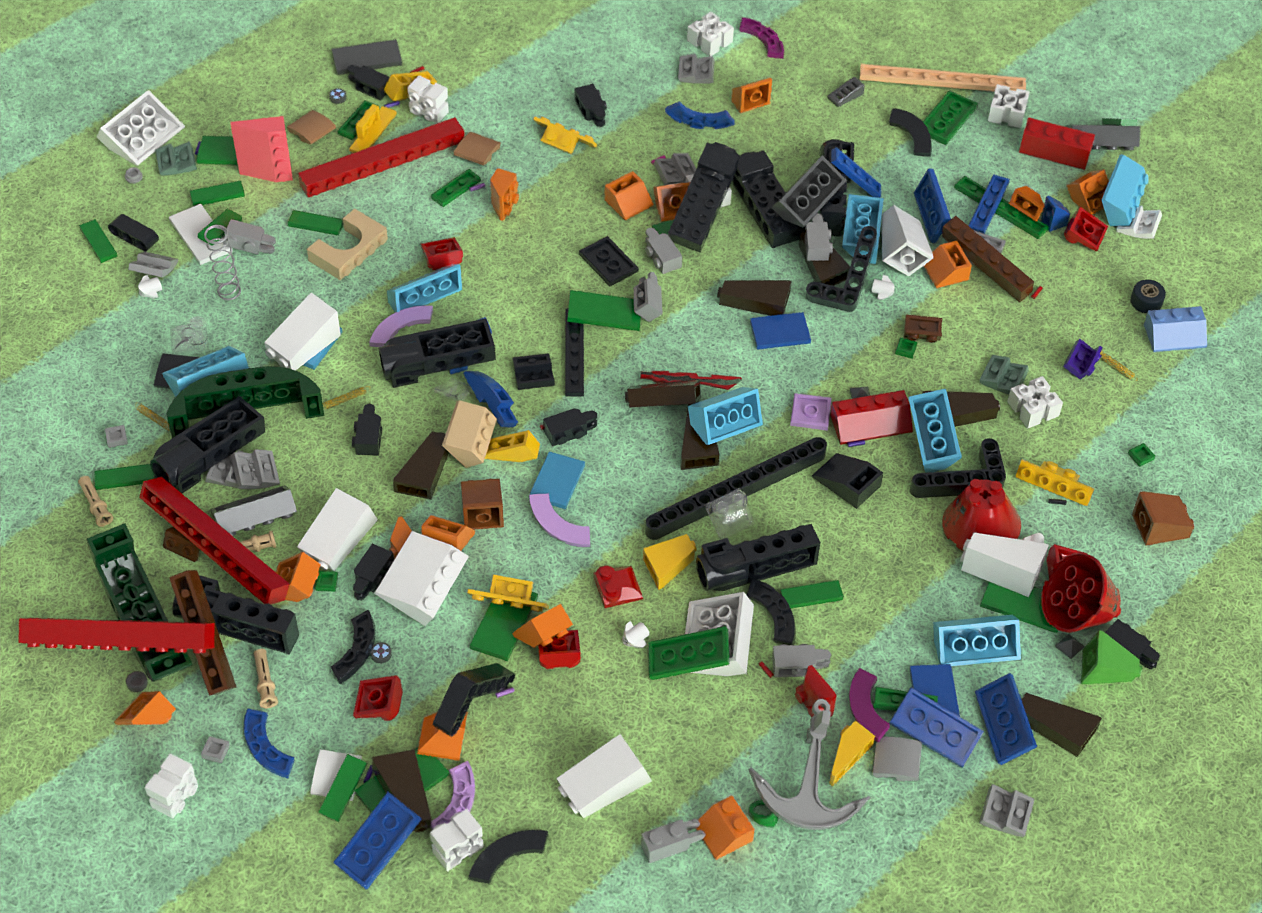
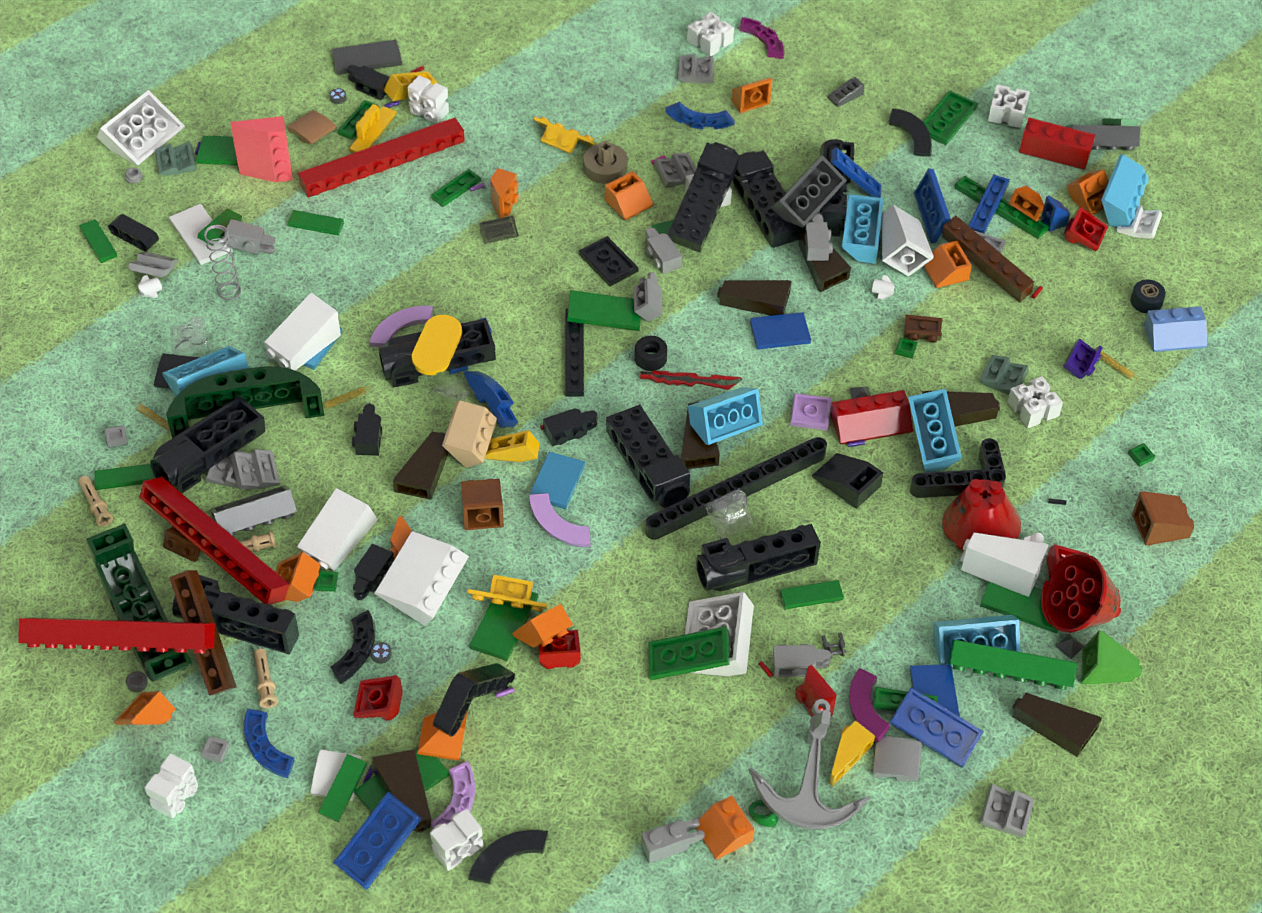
(217, 193): green tile -> none
(341, 262): tan arch -> none
(426, 288): medium azure slope -> none
(436, 344): none -> yellow tile
(442, 253): red slope -> none
(447, 531): orange slope -> none
(477, 148): medium nougat slope -> none
(498, 229): none -> clear smoke slope
(533, 371): black slope -> none
(591, 104): black hinge -> none
(603, 777): white slope -> none
(605, 155): none -> dark tan piece
(617, 585): red slope -> none
(634, 635): white piece -> none
(648, 456): none -> black brick
(650, 362): none -> black tyre
(664, 394): dark brown slope -> none
(669, 198): orange slope -> none
(669, 558): yellow slope -> none
(778, 608): black tile -> none
(841, 645): none -> dark grey piece
(853, 277): black beam -> none
(939, 78): light nougat plate -> none
(1005, 719): blue tile -> none
(1012, 663): none -> green brick
(1056, 480): yellow bracket -> none
(1134, 643): black hinge -> none

